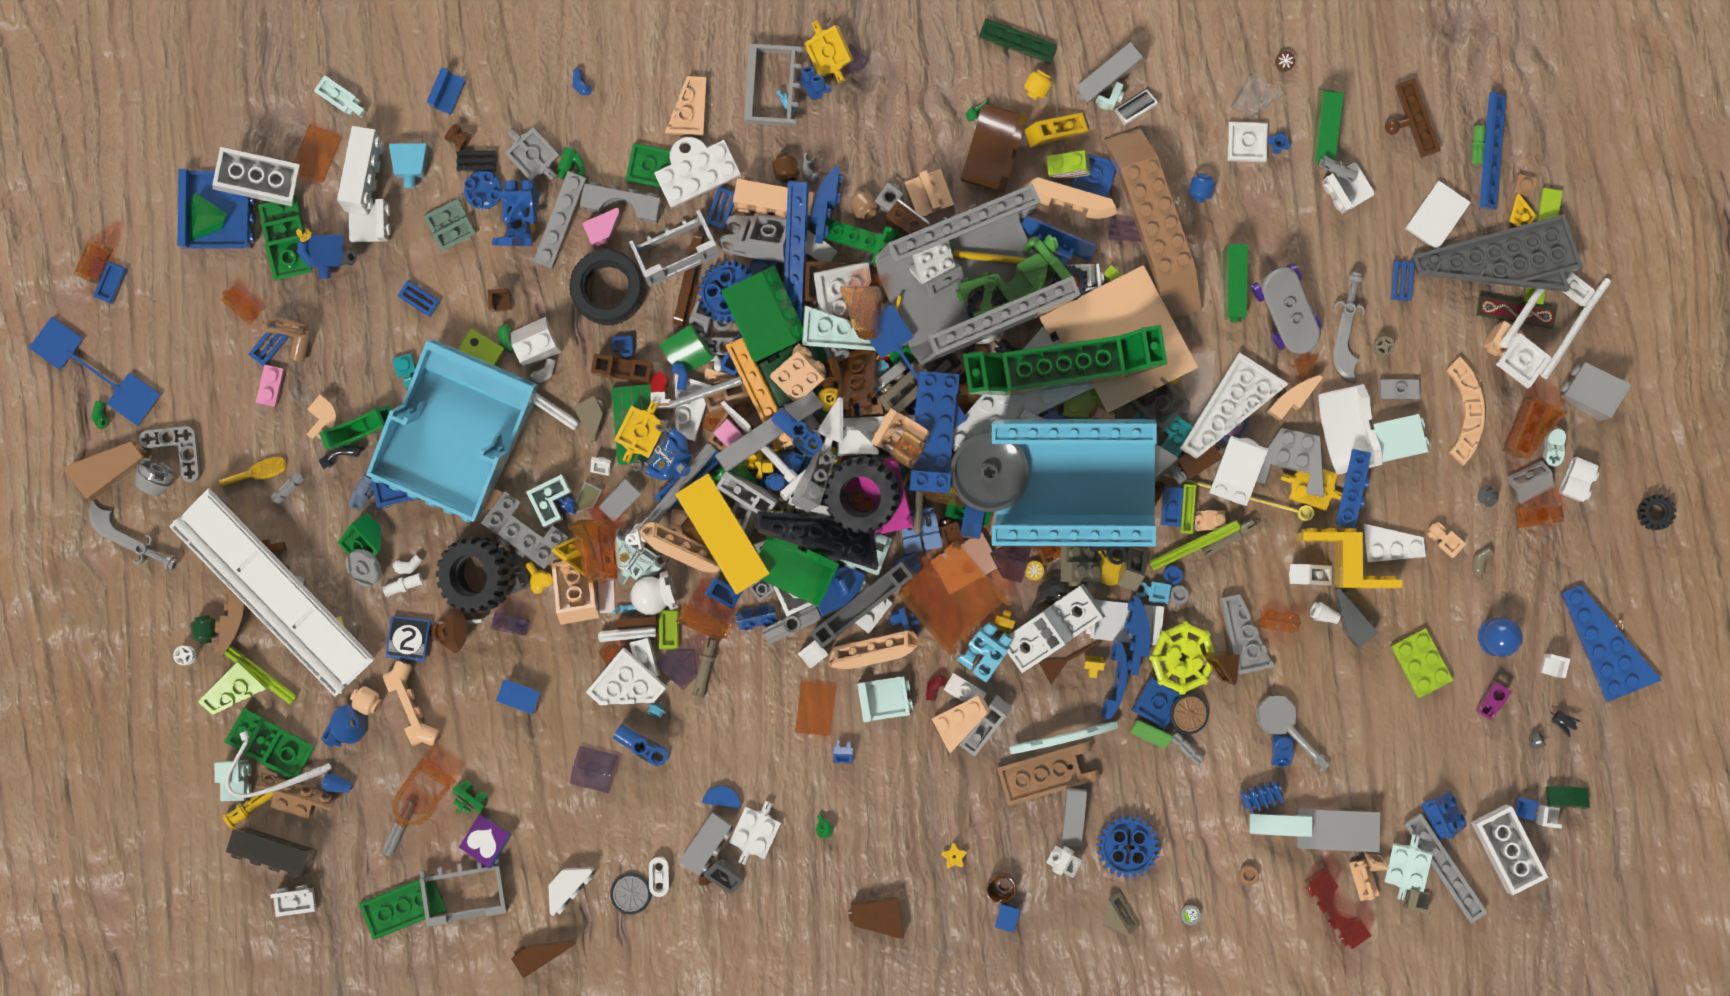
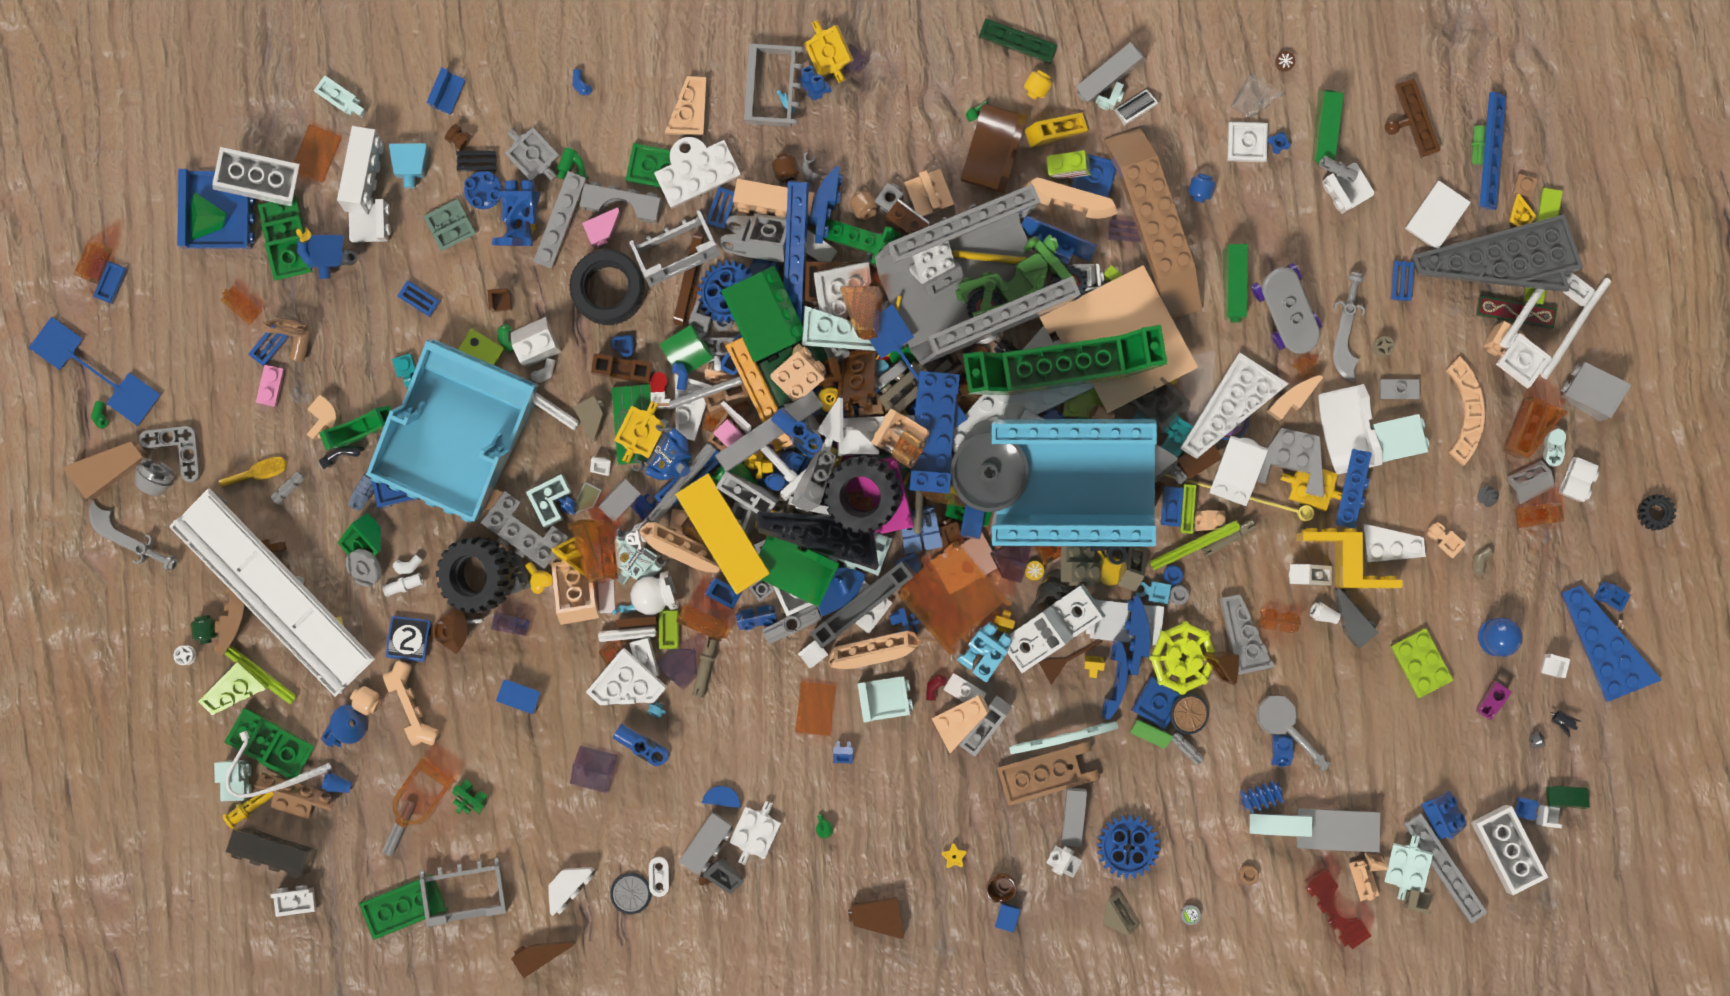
(485, 841): tile -> none
(642, 506): none -> clear blue tile
(1612, 596): none -> blue bracket

